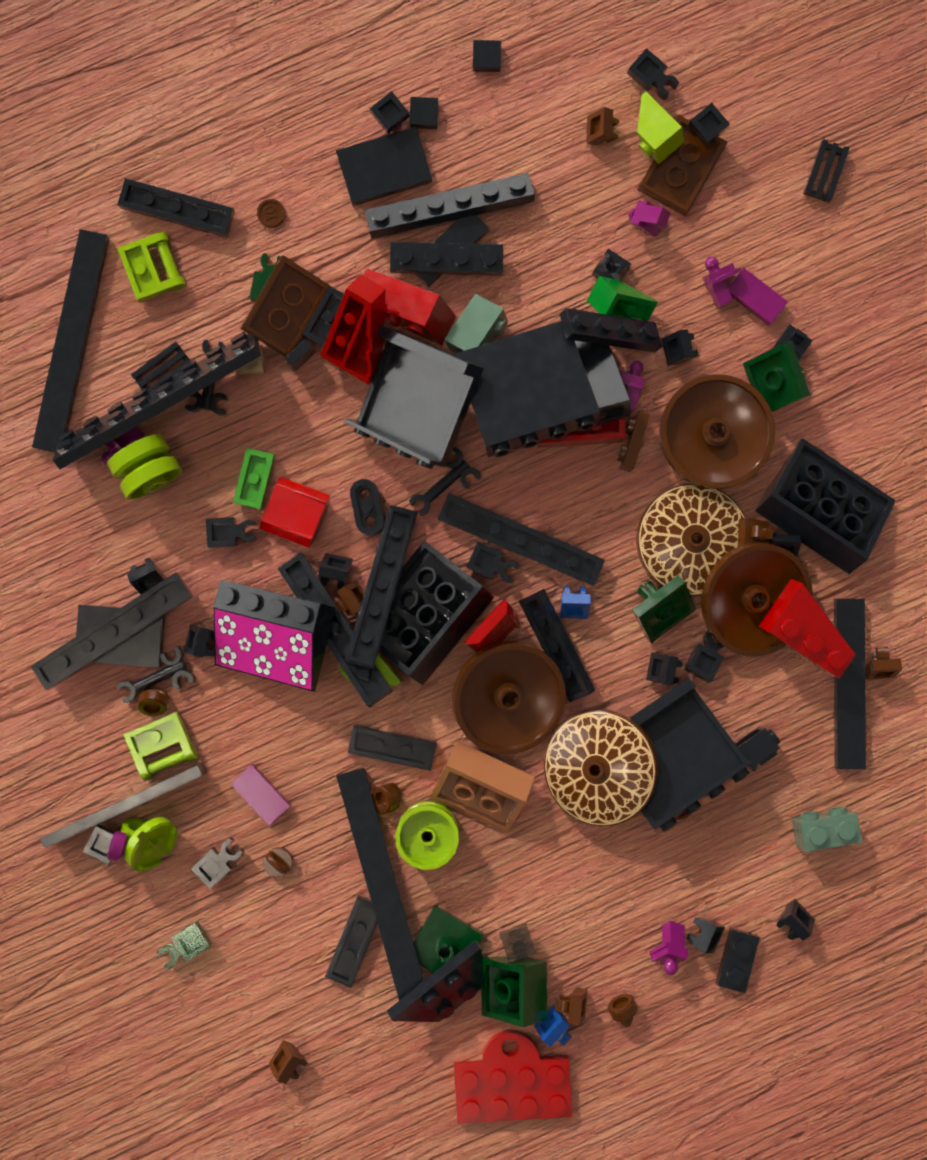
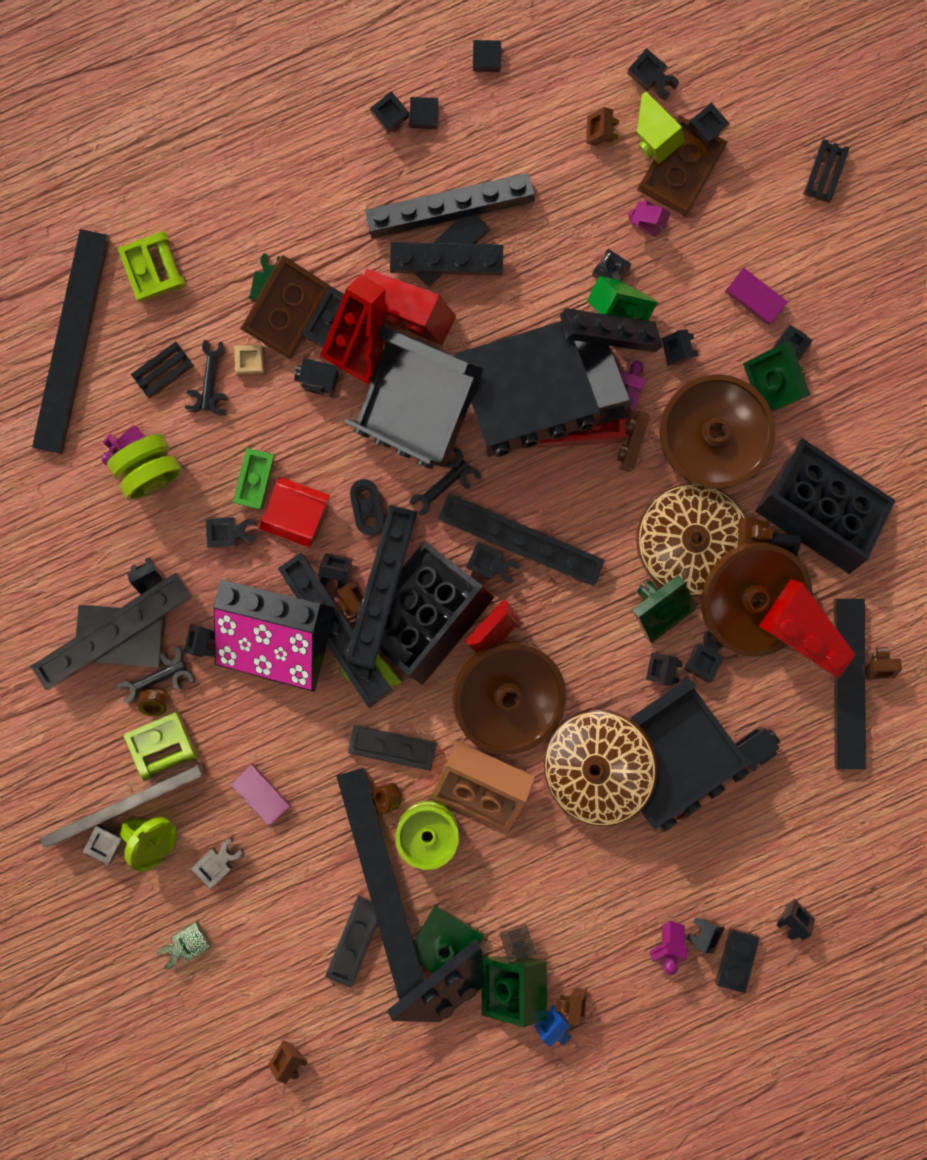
(117, 846): magenta tile -> none
(151, 402): black piece -> none
(176, 207): black plate -> none
(271, 213): reddish brown piece -> none
(278, 862): reddish brown tile -> none
(300, 355): black tile -> none
(317, 377): none -> black window
(384, 166): black tile -> none
(477, 325): sand green brick -> none
(512, 1084): red plate -> none
(557, 644): black plate -> none
(575, 605): blue tile -> none
(622, 1009): reddish brown tile -> none
(716, 281): magenta piece -> none
(826, 829): sand green brick -> none

